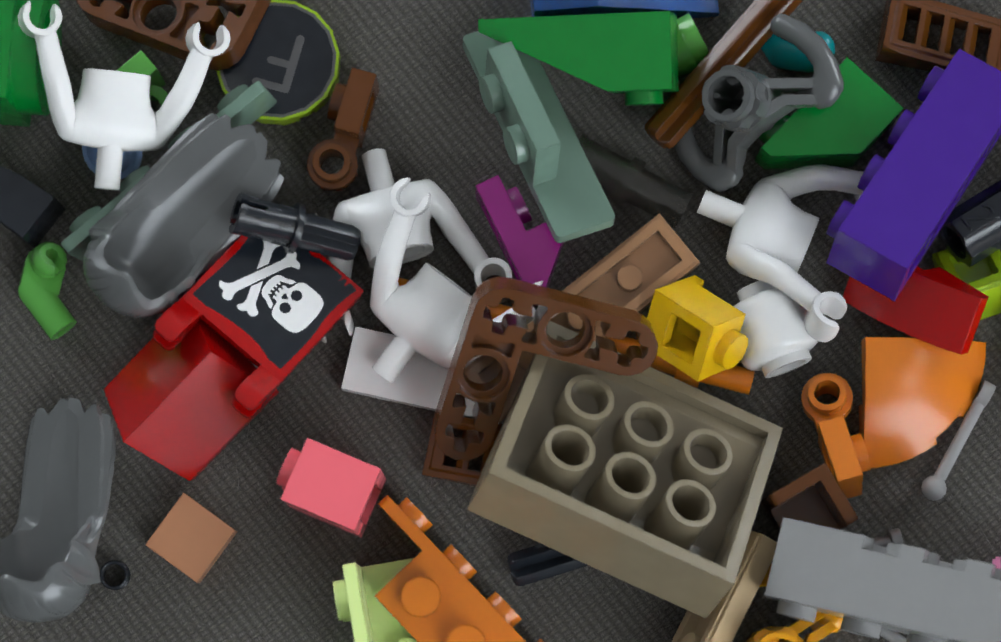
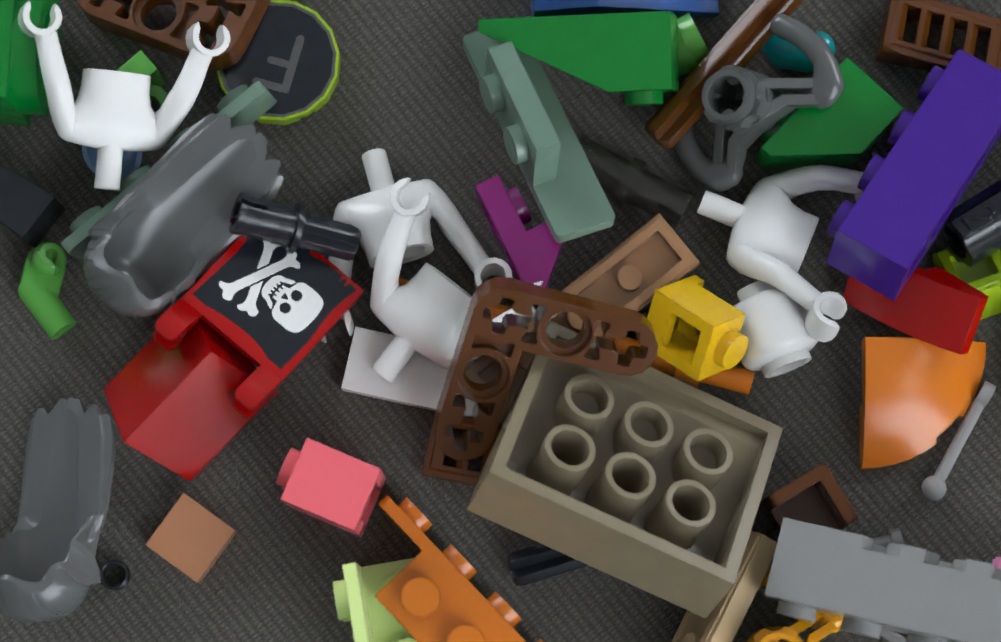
(351, 110): reddish brown plate -> none
(842, 453): orange plate -> none

